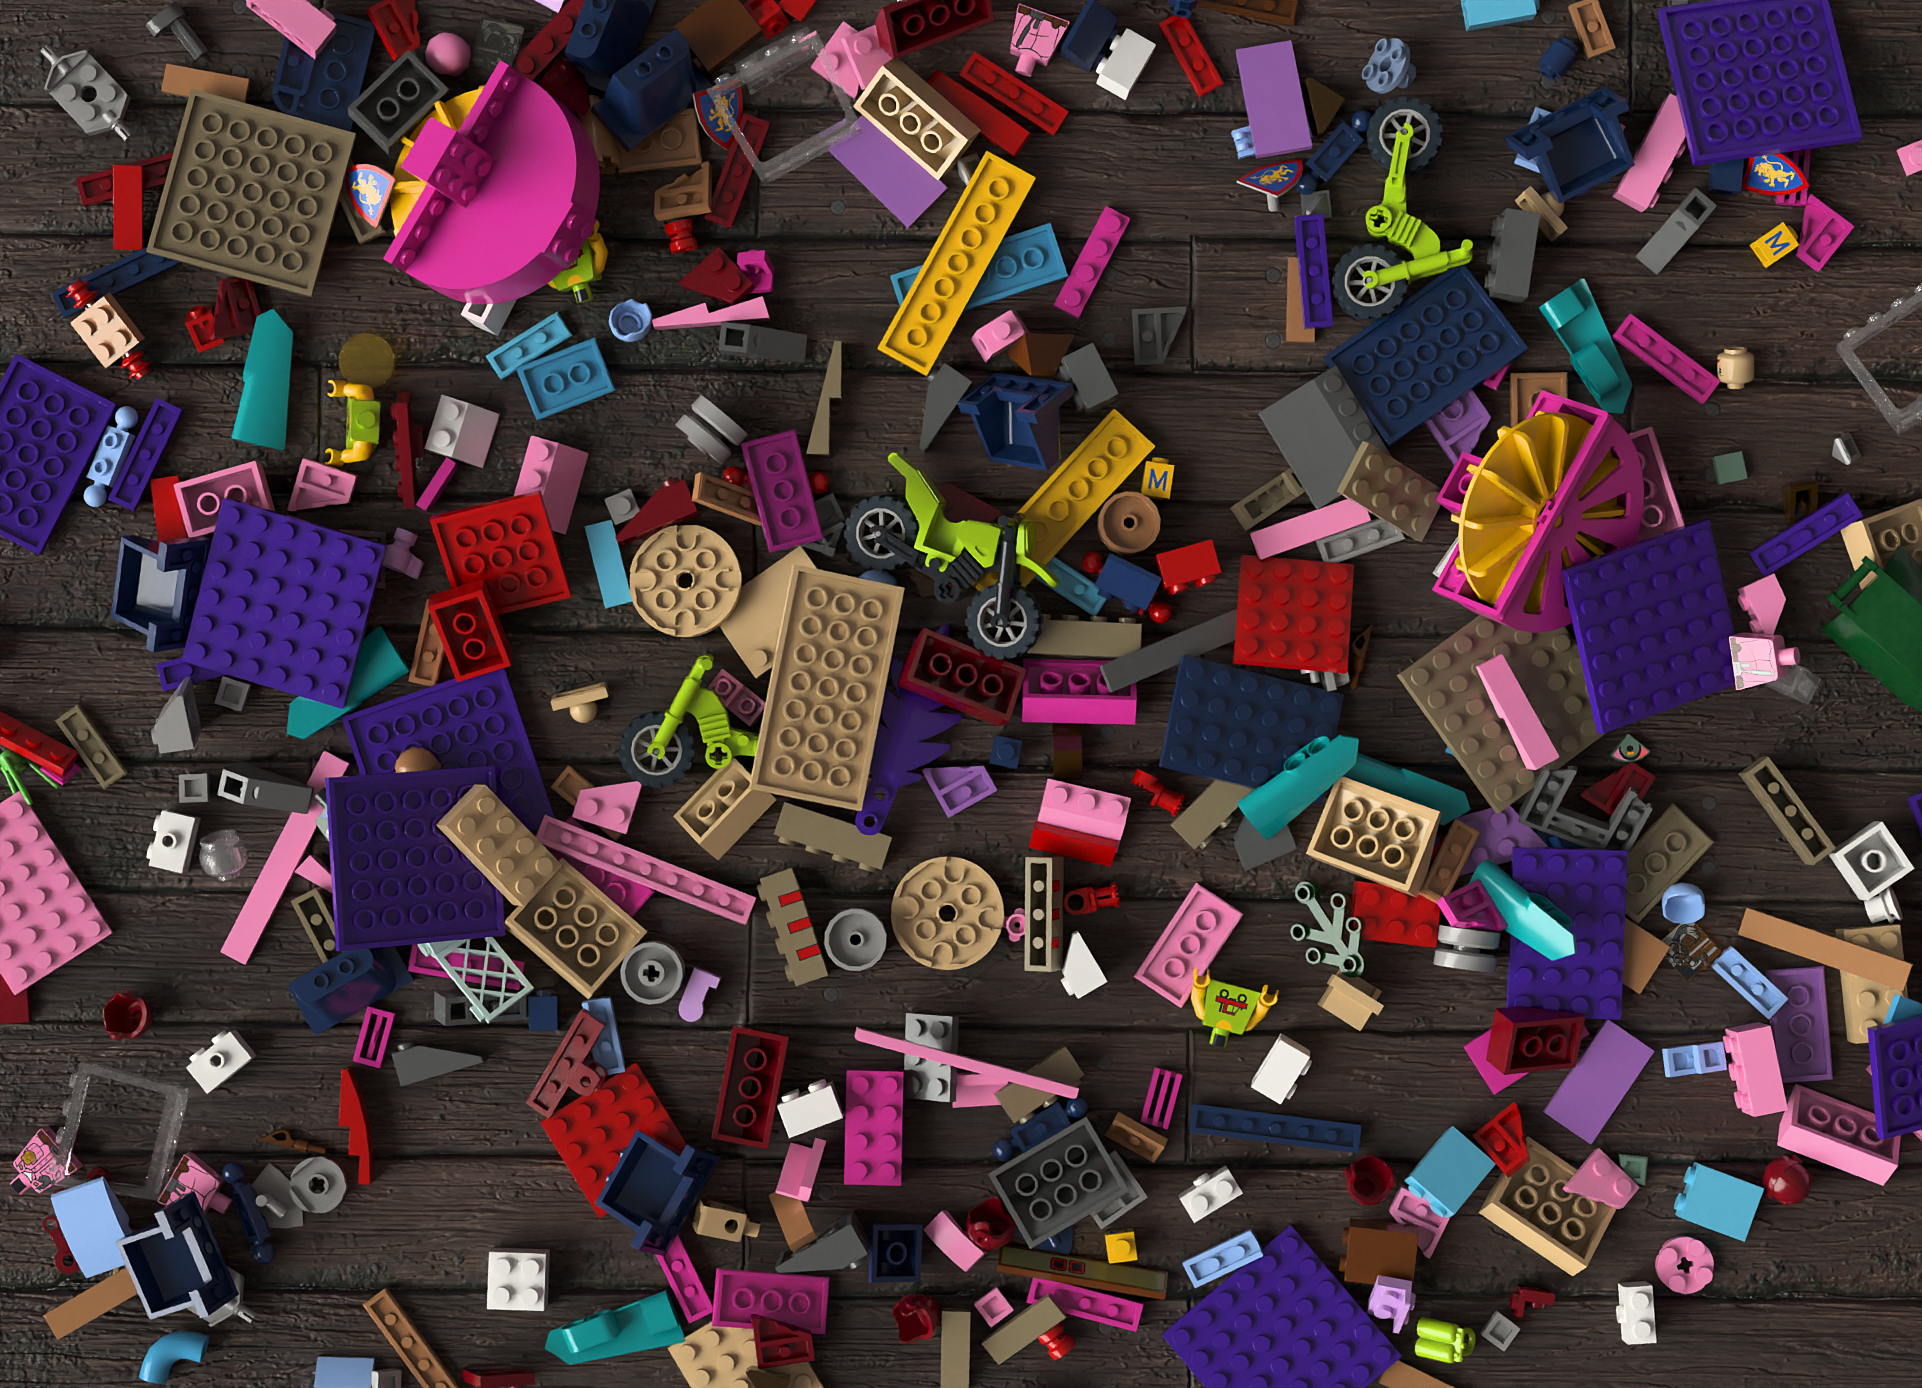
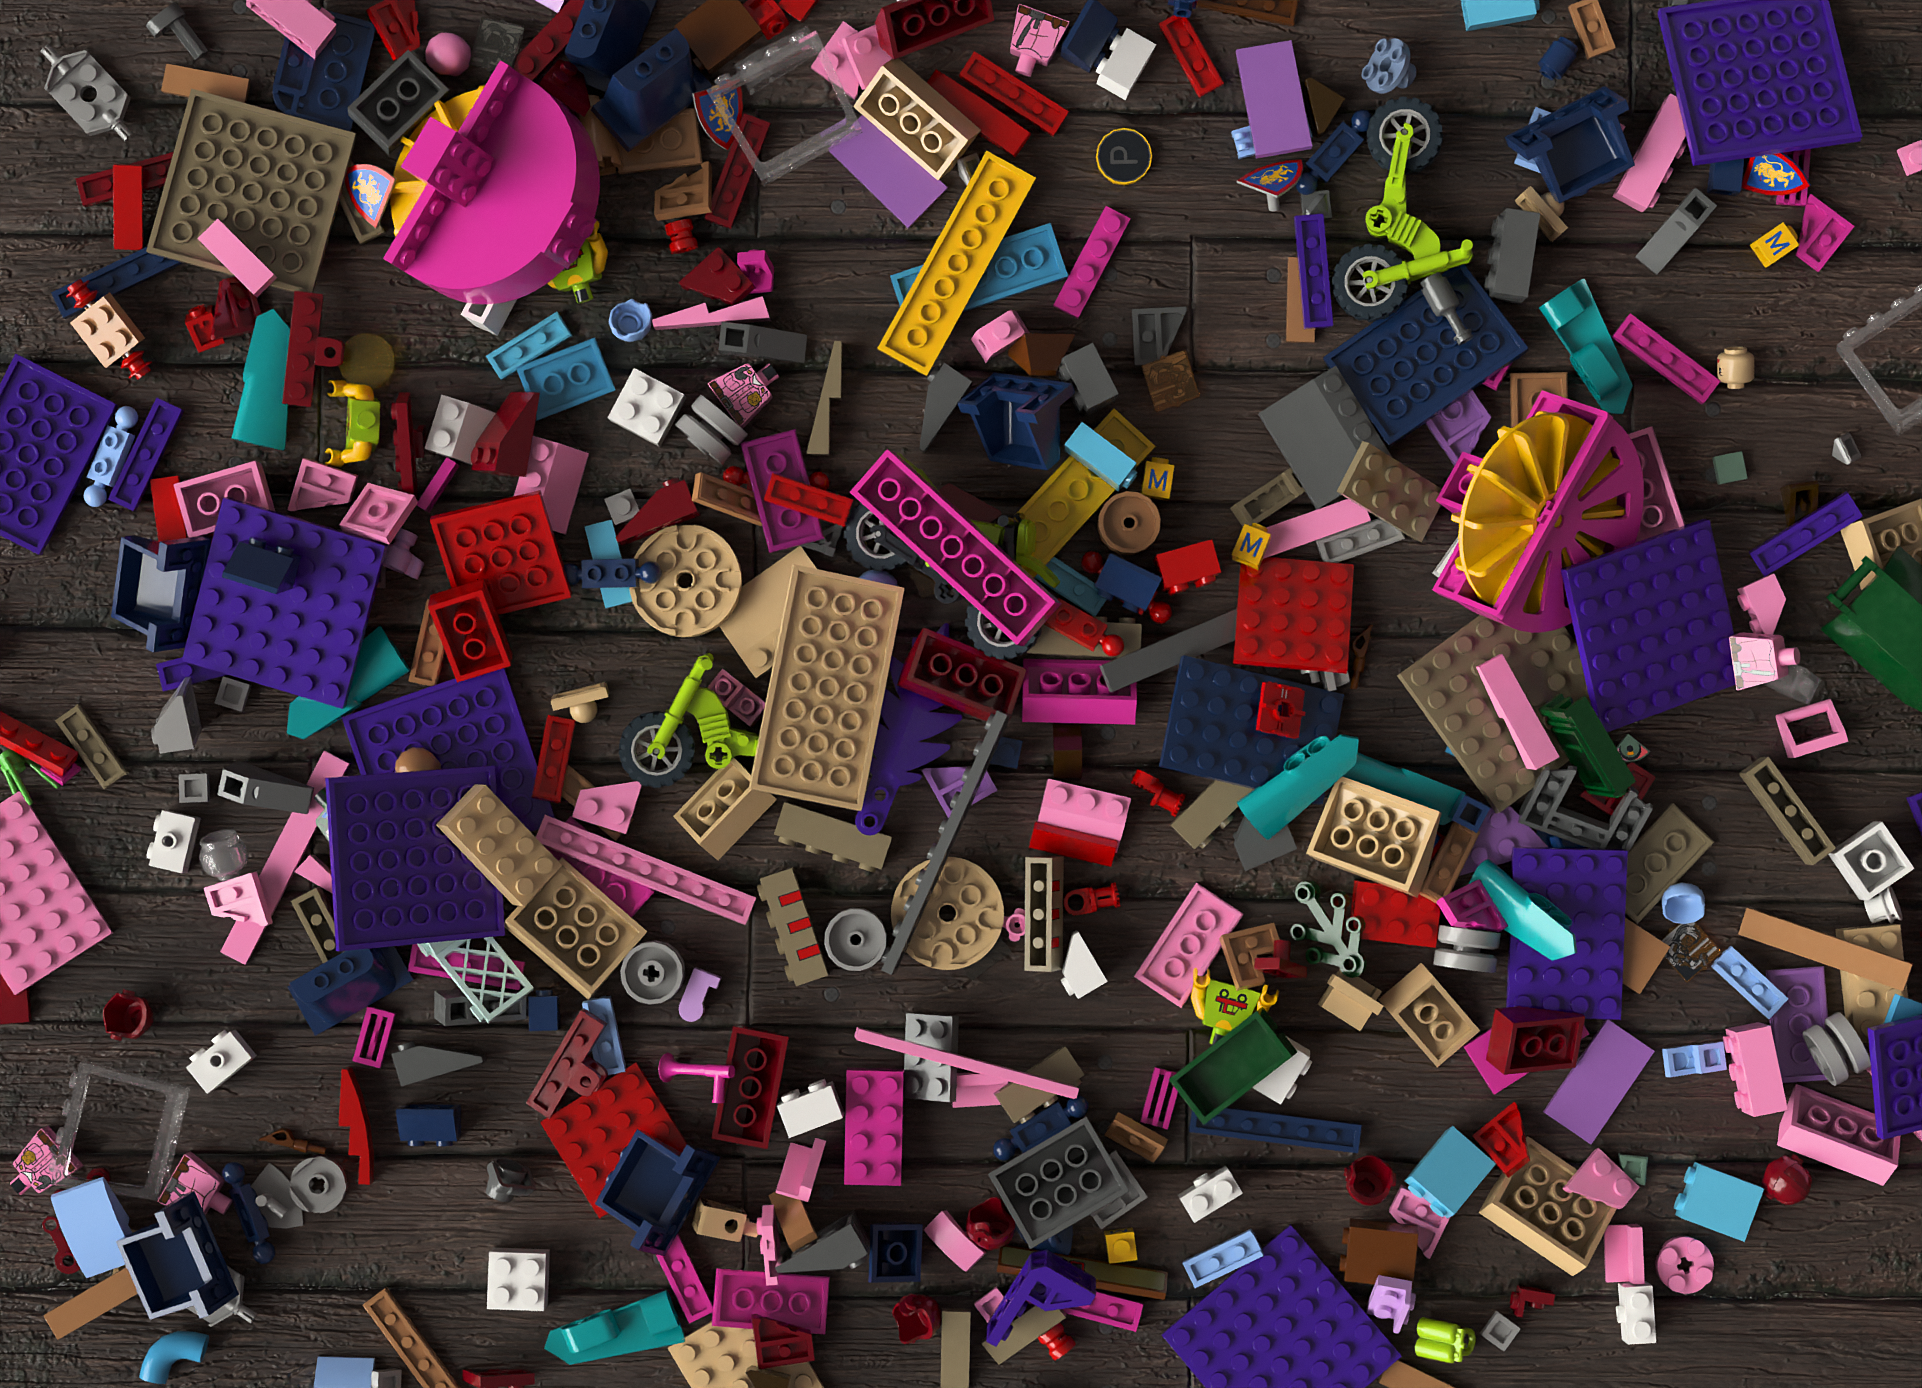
(237, 257): none -> bright pink slope
(239, 899): none -> bright pink wing
(263, 566): none -> dark blue slope
(307, 349): none -> dark red plate
(378, 513): none -> bright pink plate
(429, 1123): none -> dark blue slope
(506, 1179): none -> dark grey piece
(508, 437): none -> dark red slope
(553, 759): none -> red tile
(612, 573): none -> dark blue plate
(647, 407): none -> white brick
(669, 1067): none -> dark pink piece
(744, 391): none -> torso
(769, 1242): none -> bright pink wing
(808, 500): none -> red tile
(939, 852): none -> dark grey plate
(955, 547): none -> dark pink brick
(1045, 1282): none -> dark purple bracket
(1084, 629): none -> red plate
(1101, 457): none -> medium azure brick
(1123, 156): none -> black tile
(1170, 381): none -> clear orange piece
(1232, 1065): none -> dark green piece
(1242, 949): none -> medium nougat plate
(1251, 545): none -> yellow brick
(1268, 716): none -> red piece
(1280, 963): none -> dark red tile
(1429, 1015): none -> tan slope
(1444, 303): none -> dark grey piece
(1469, 812): none -> dark blue brick
(1588, 746): none -> dark green door
(1624, 1254): none -> bright pink panel
(1795, 750): none -> bright pink tile
(1836, 1048): none -> light grey wheel

